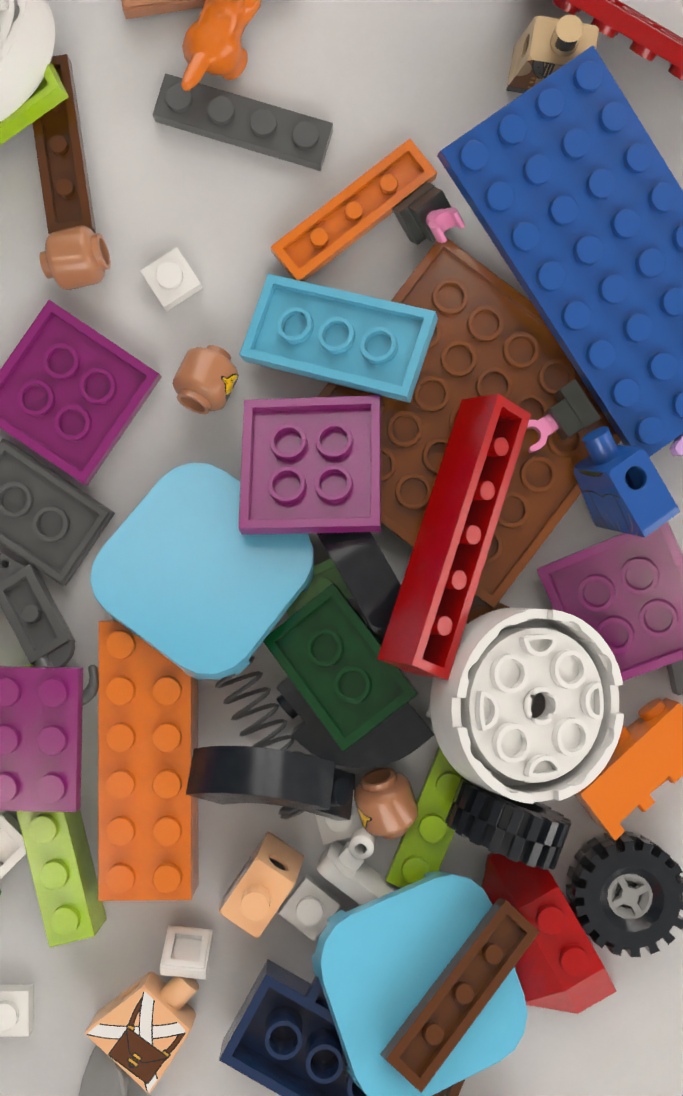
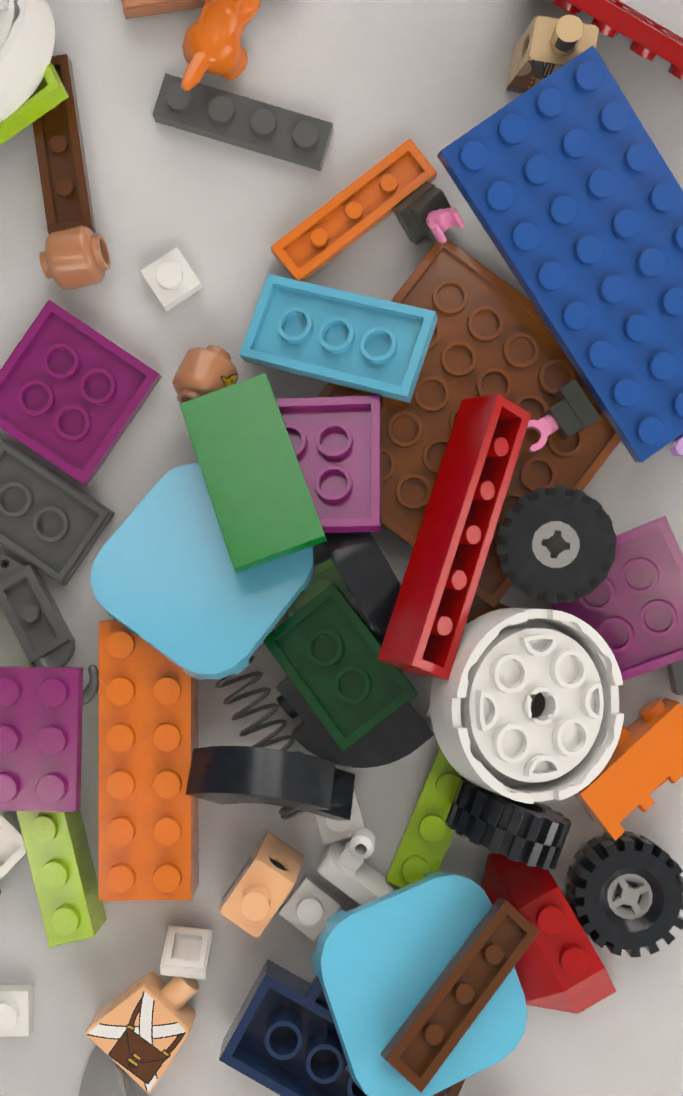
(252, 473): none -> green tile
(386, 803): nougat head -> none
(563, 569): none -> black wheel
(622, 486): blue torso -> none

